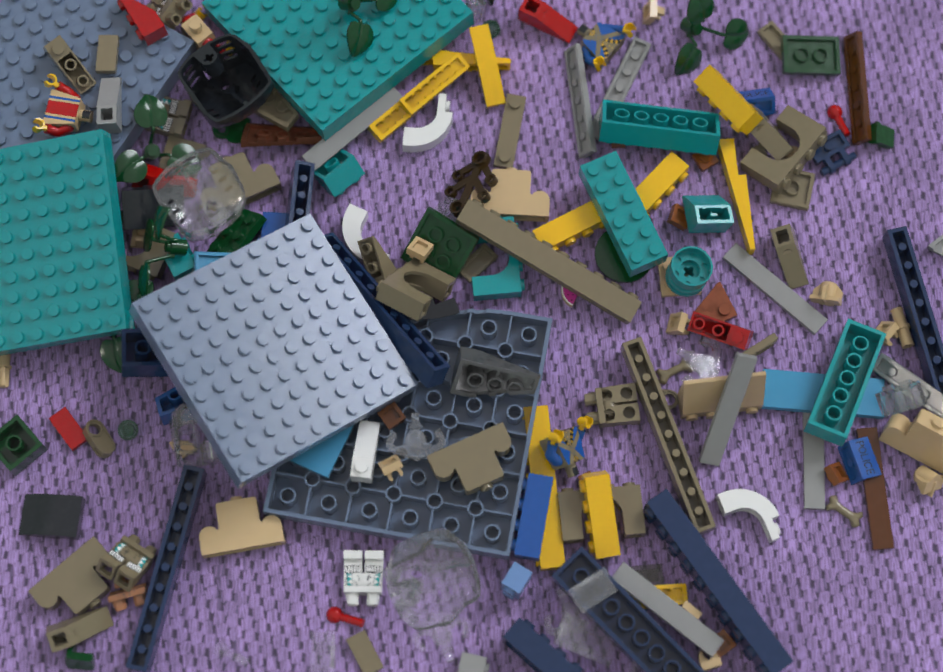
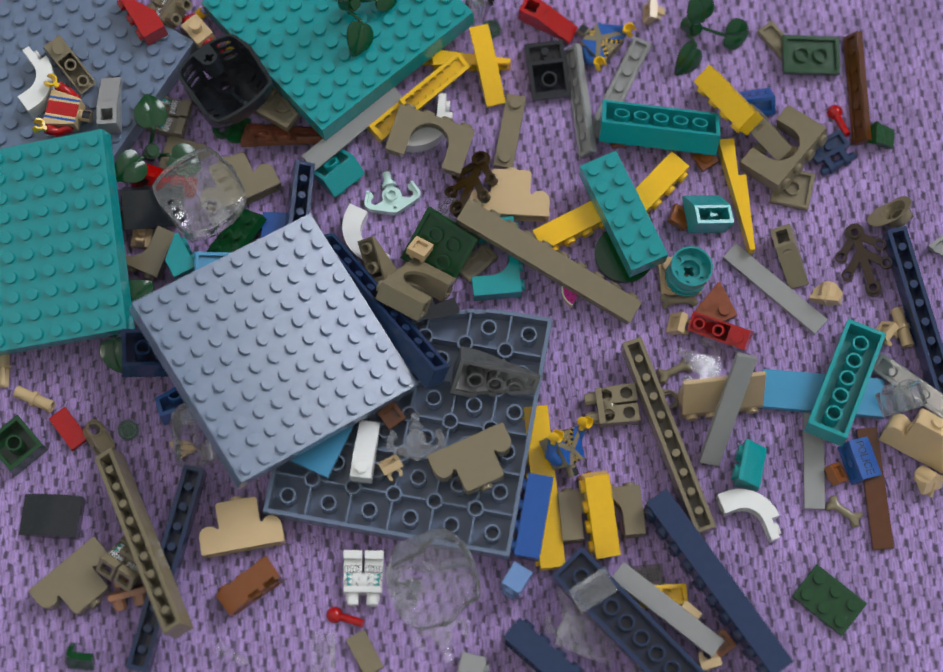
(34, 399): none -> tan pin
(37, 96): none -> white arch
(77, 629): dark tan slope -> none
(107, 54): dark tan tile -> none
(144, 544): none -> dark tan brick
(171, 245): dark green plant -> none
(249, 586): none -> dark orange wedge
(392, 200): none -> light aqua piece
(410, 120): none -> dark tan arch
(547, 70): none -> black slope
(668, 300): none -> dark tan piece
(750, 465): none -> teal slope
(762, 346): dark tan tile -> none
(829, 600): none -> dark green plate
(862, 256): none -> dark brown plant
(892, 214): none -> dark tan piece

